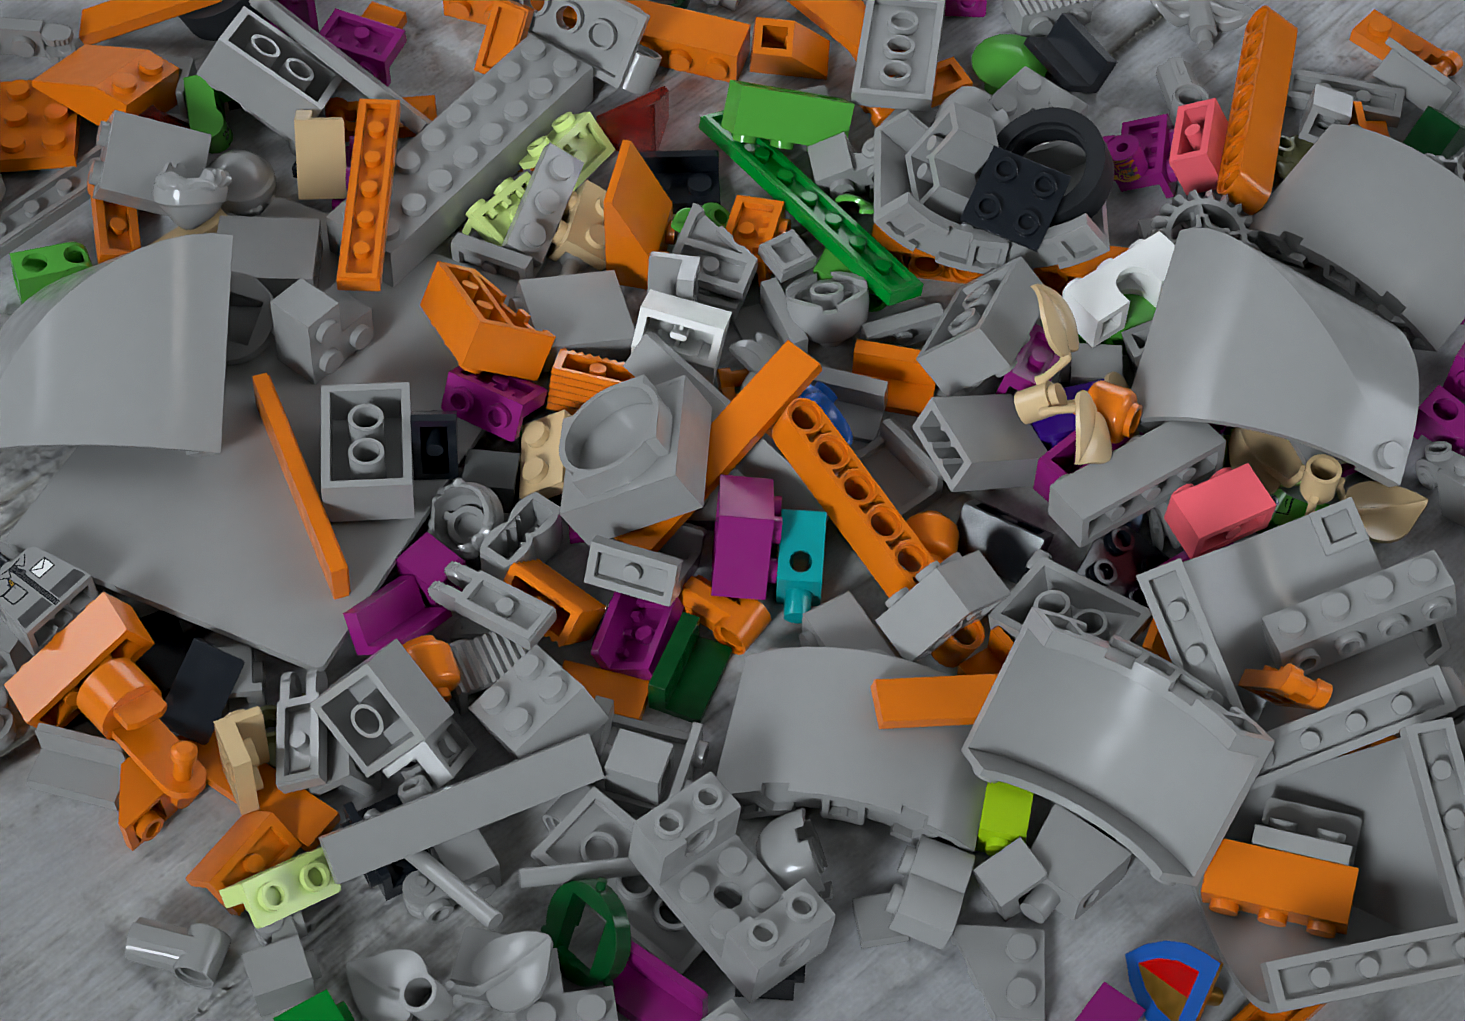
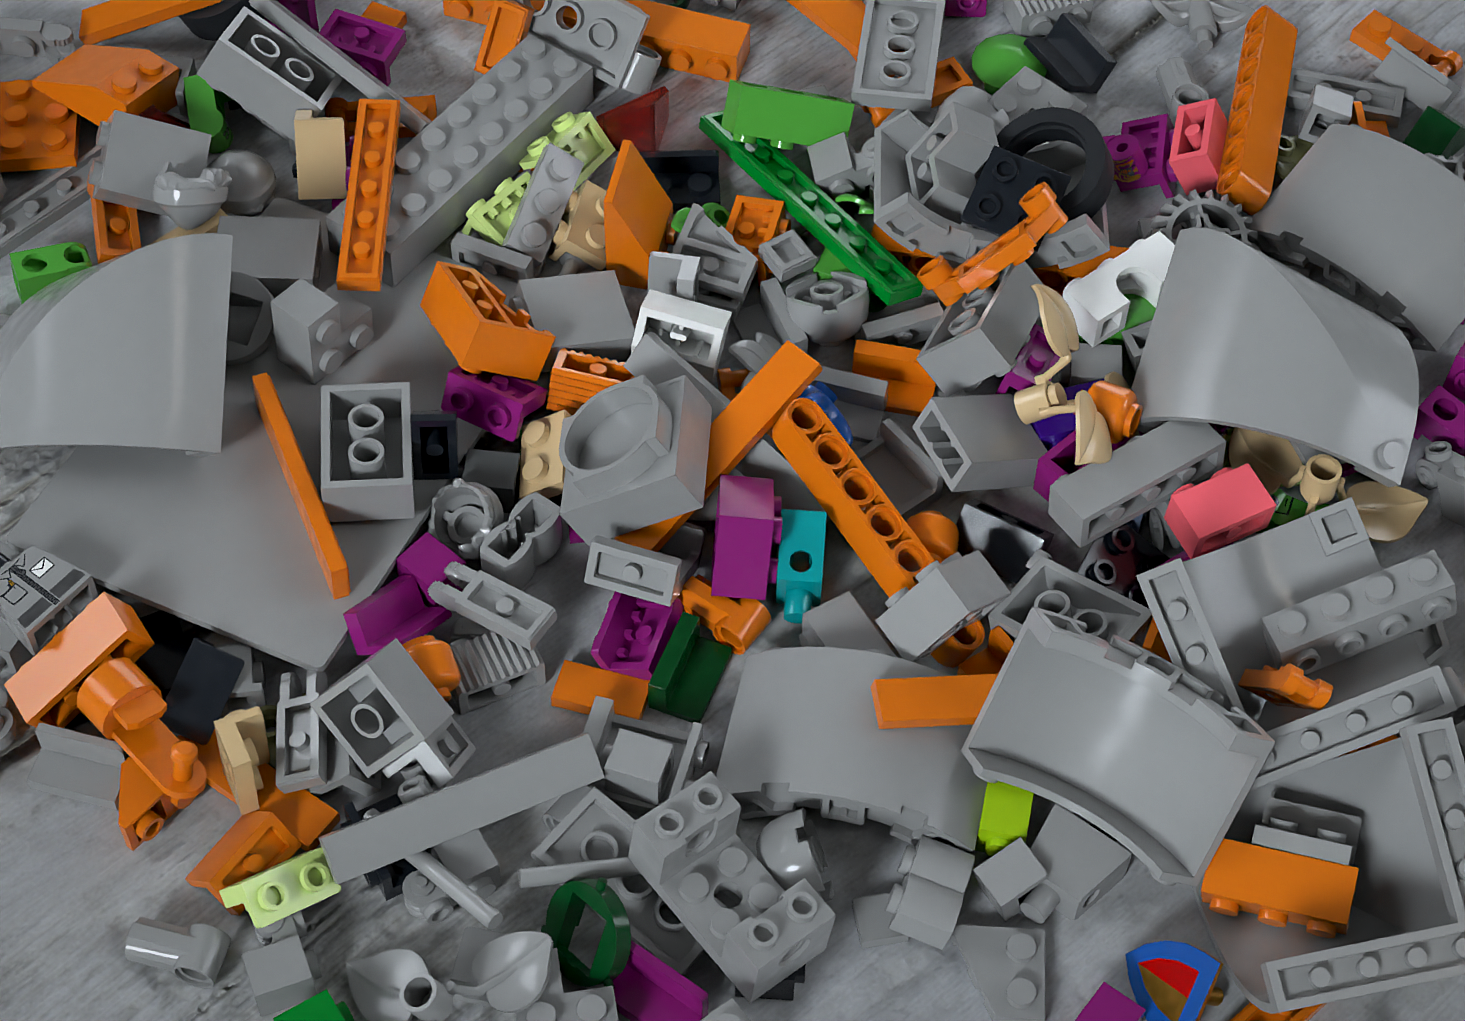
(537, 706): light grey brick -> none
(575, 609): orange brick -> none
(788, 49): orange slope -> none
(1011, 247): none -> orange plate

